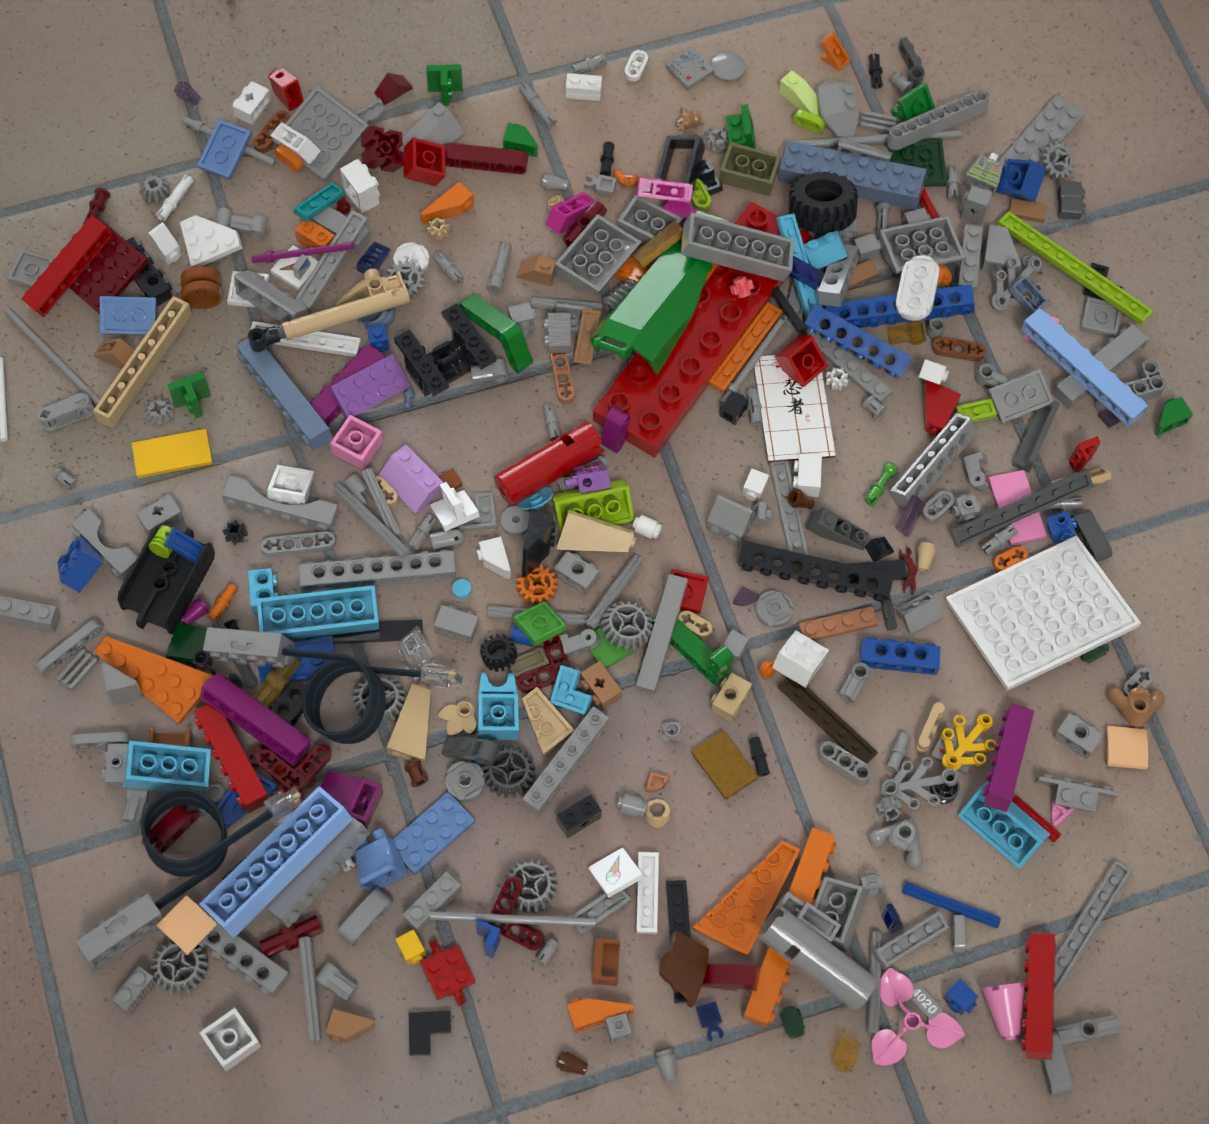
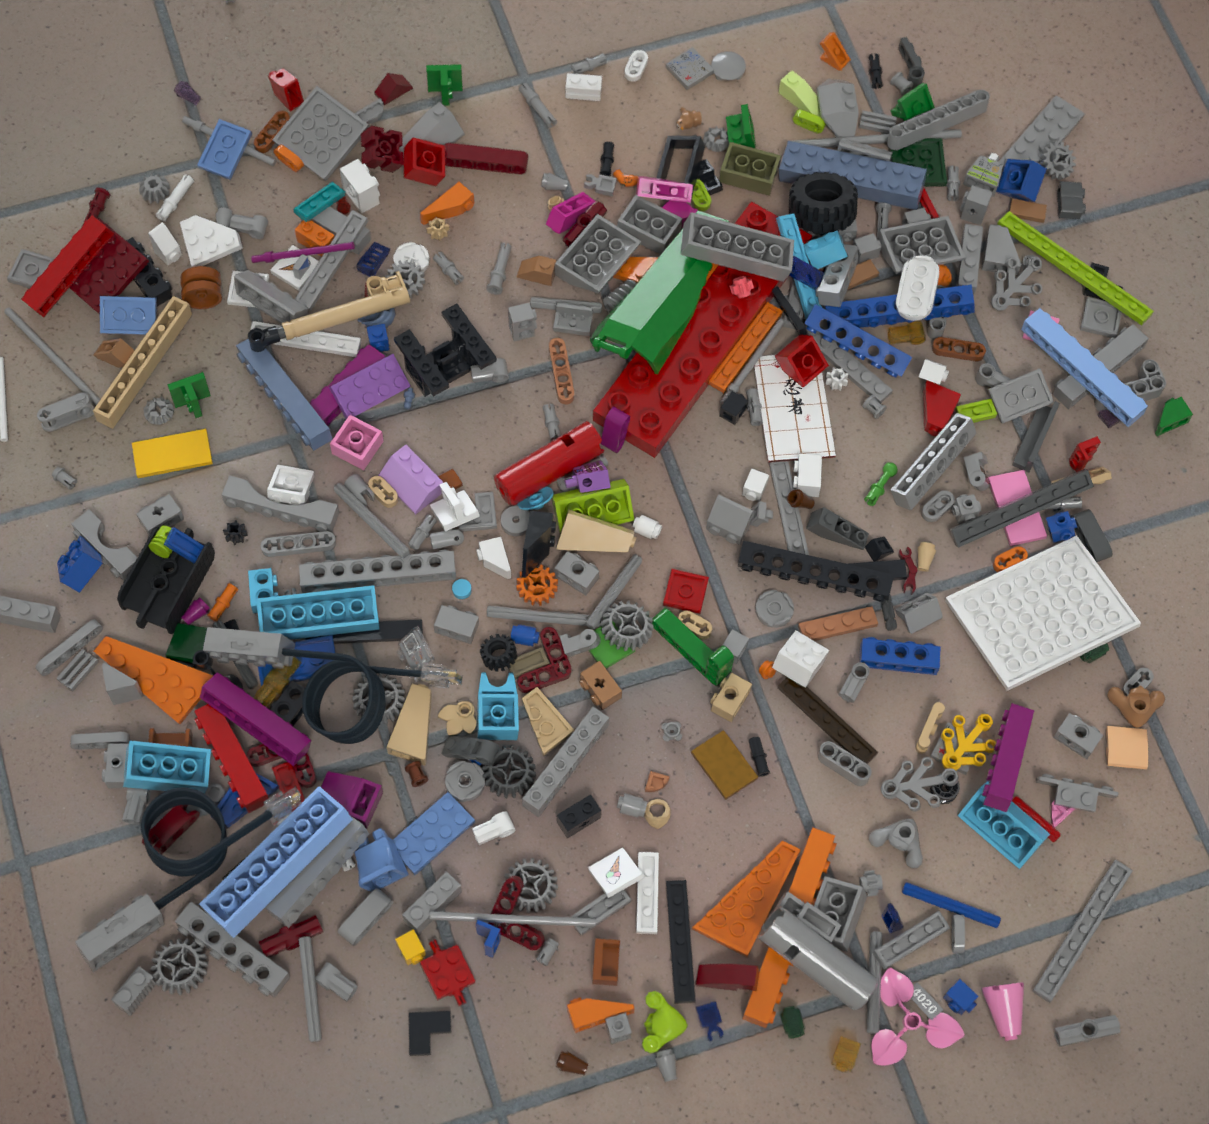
(186, 924): light nougat slope -> none
(230, 1039): white brick -> none
(251, 102): white brick -> none
(296, 142): white slope -> none
(297, 773): dark red beam -> none
(347, 1026): medium nougat slope -> none
(359, 290): tan piece -> none
(380, 501): light grey axle -> none
(498, 826): none -> white piece
(501, 328): green beam -> none
(519, 138): green slope -> none
(539, 623): bright green tile -> none
(558, 332): light grey brick -> none
(565, 691): medium azure plate -> none
(584, 349): medium nougat tile -> none
(658, 244): pearl gold tile -> none
(662, 632): light grey tile -> none
(663, 1024): none -> lime head
(684, 966): reddish brown slope -> none
(745, 597): clear purple tile -> none
(889, 808): light grey gear -> none
(898, 752): light grey pin -> none
(910, 516): clear purple tile -> none
(999, 539): light grey pin -> none
(1037, 299): sand blue piece -> none
(1040, 996): red brick -> none
(1056, 1070): light grey beam -> none

